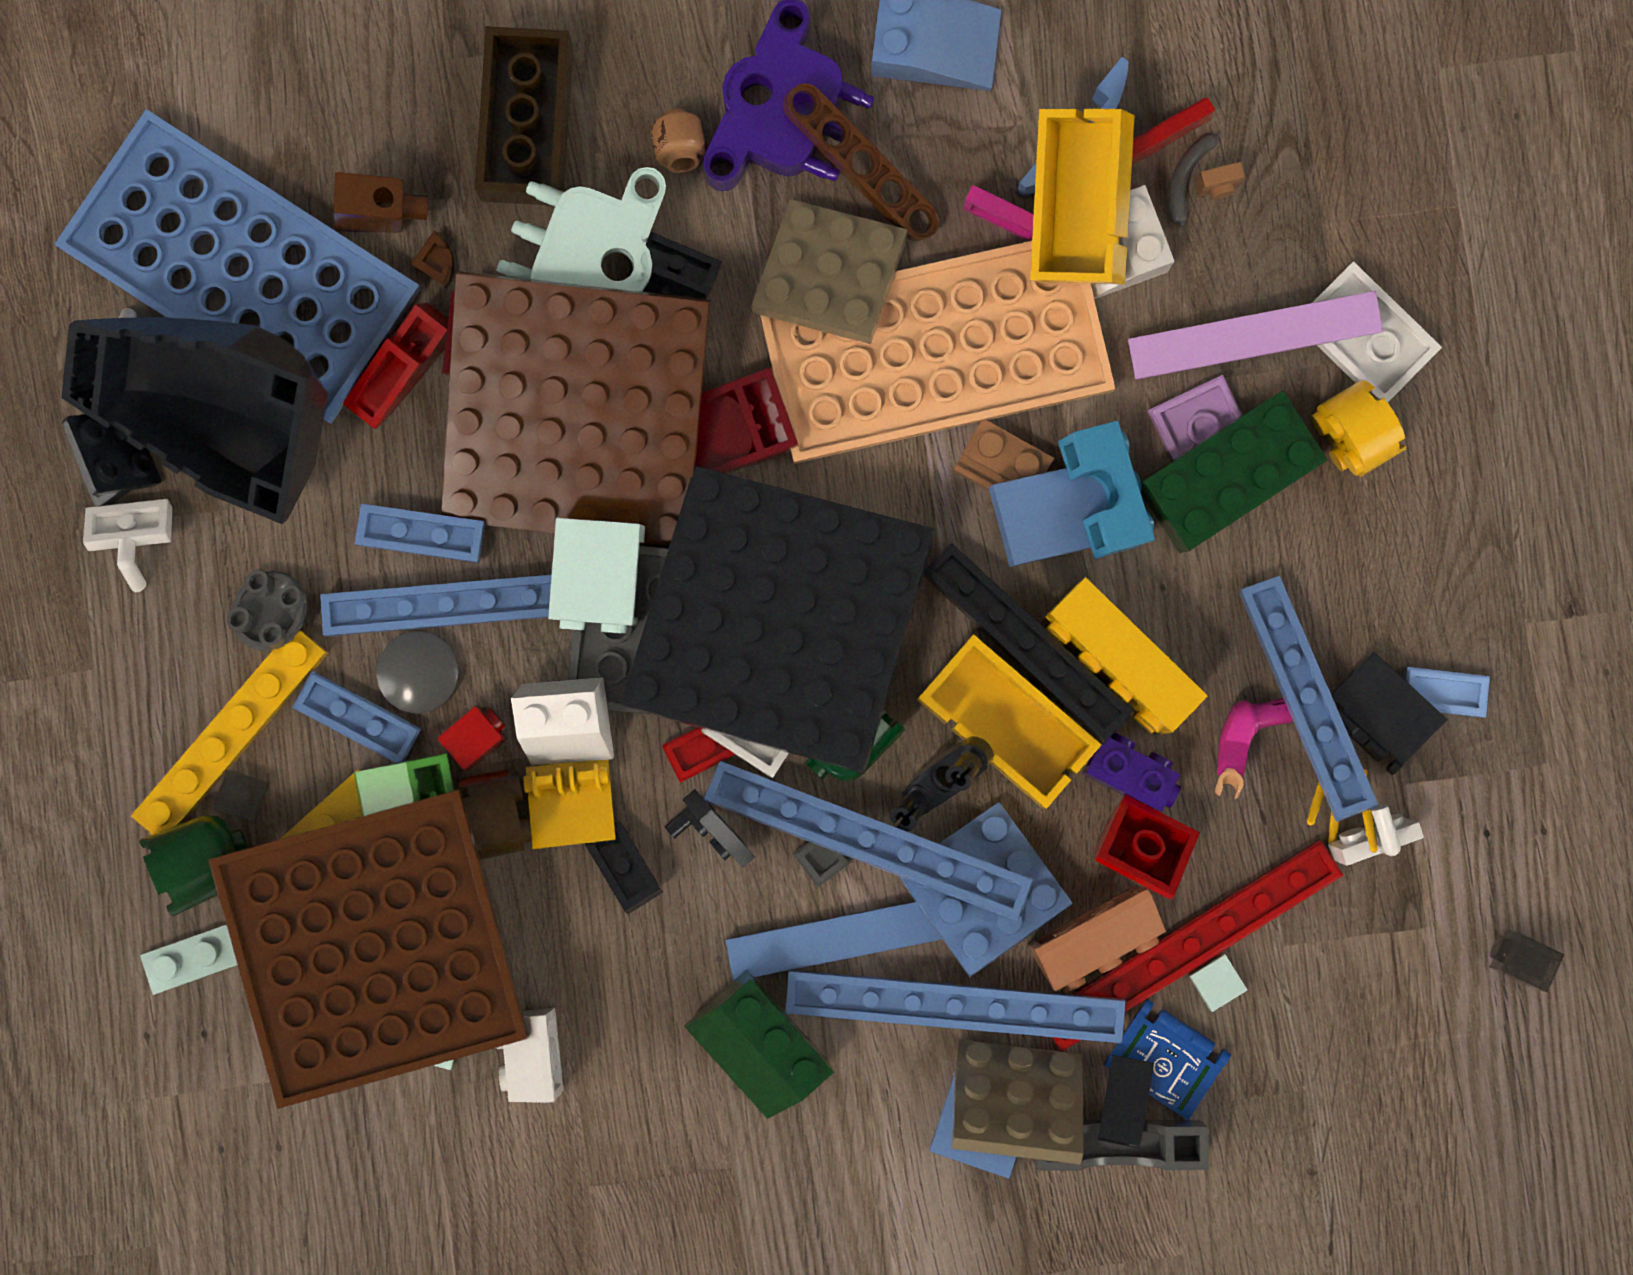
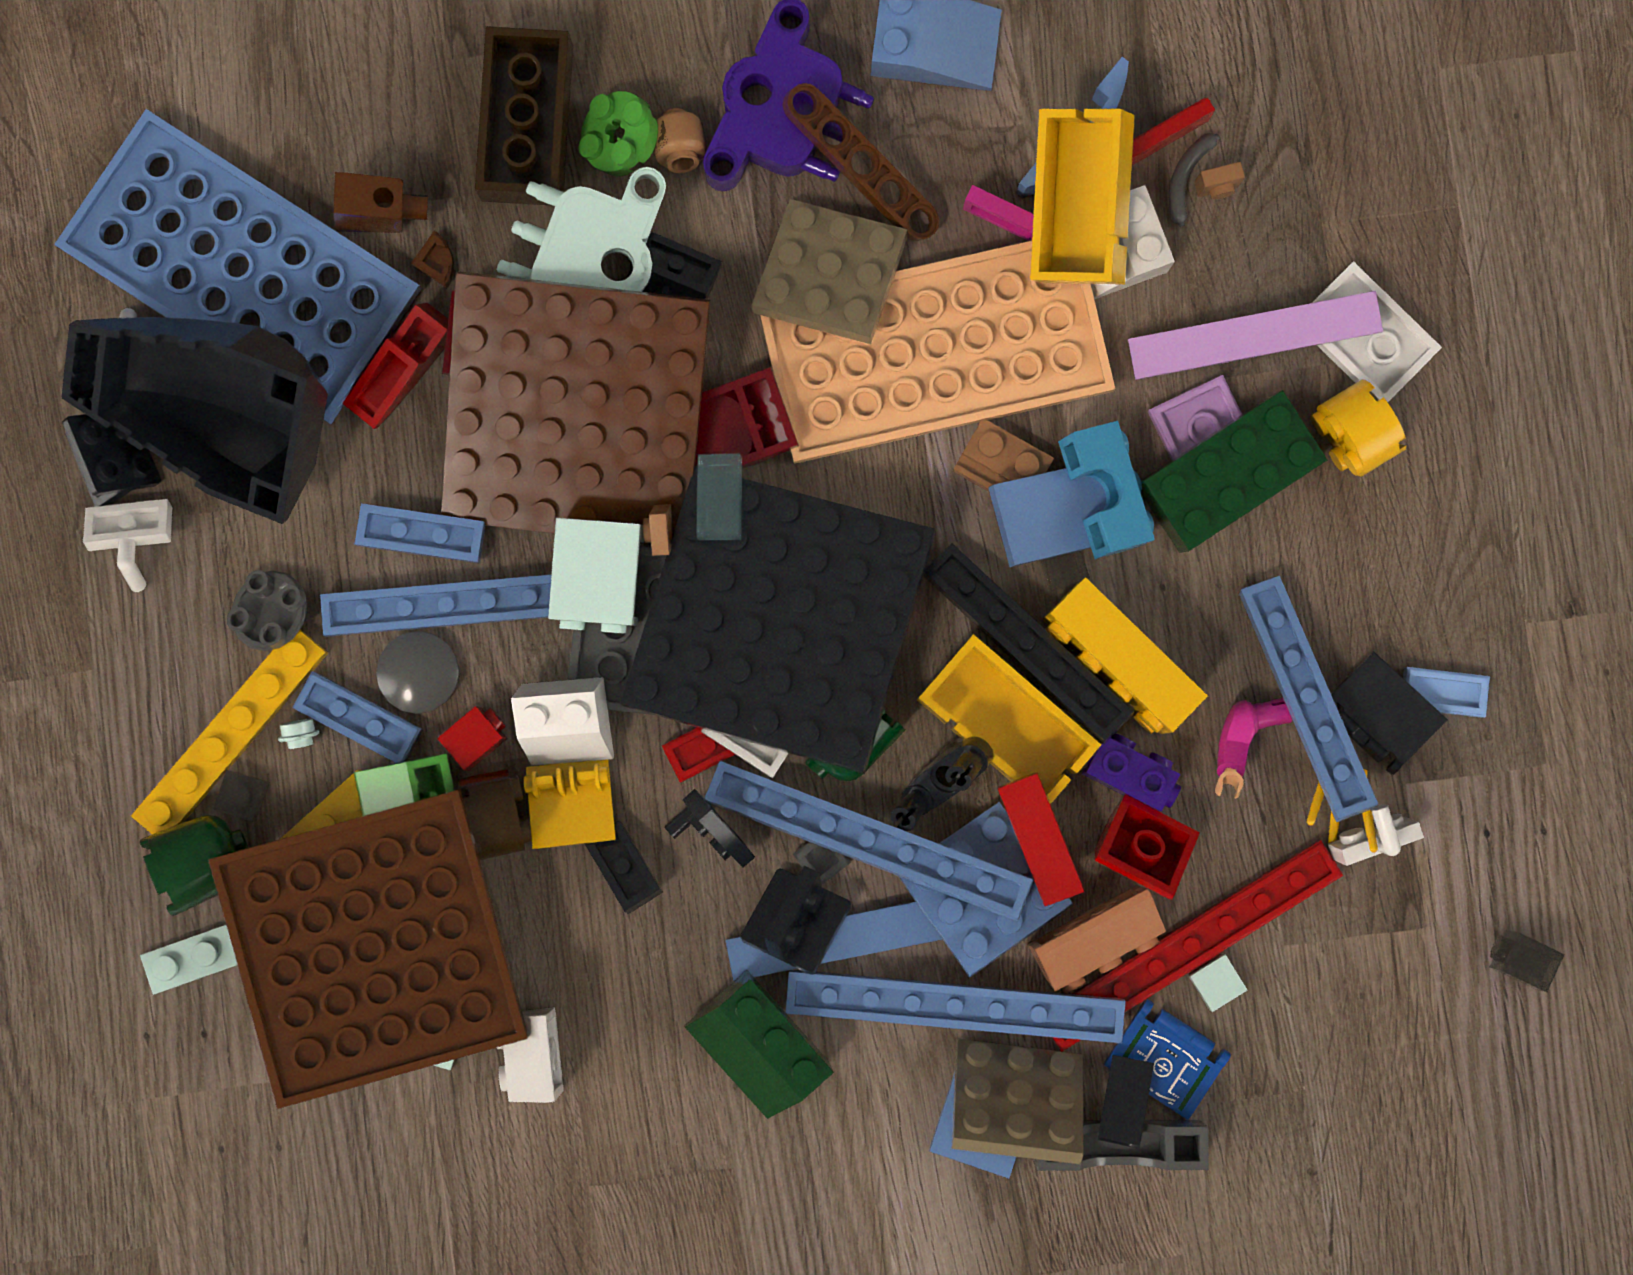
(298, 733): none -> light aqua plate
(602, 121): none -> bright green plate
(659, 529): none -> medium nougat plate
(719, 497): none -> clear light blue tile
(796, 919): none -> black bracket
(1041, 839): none -> red tile

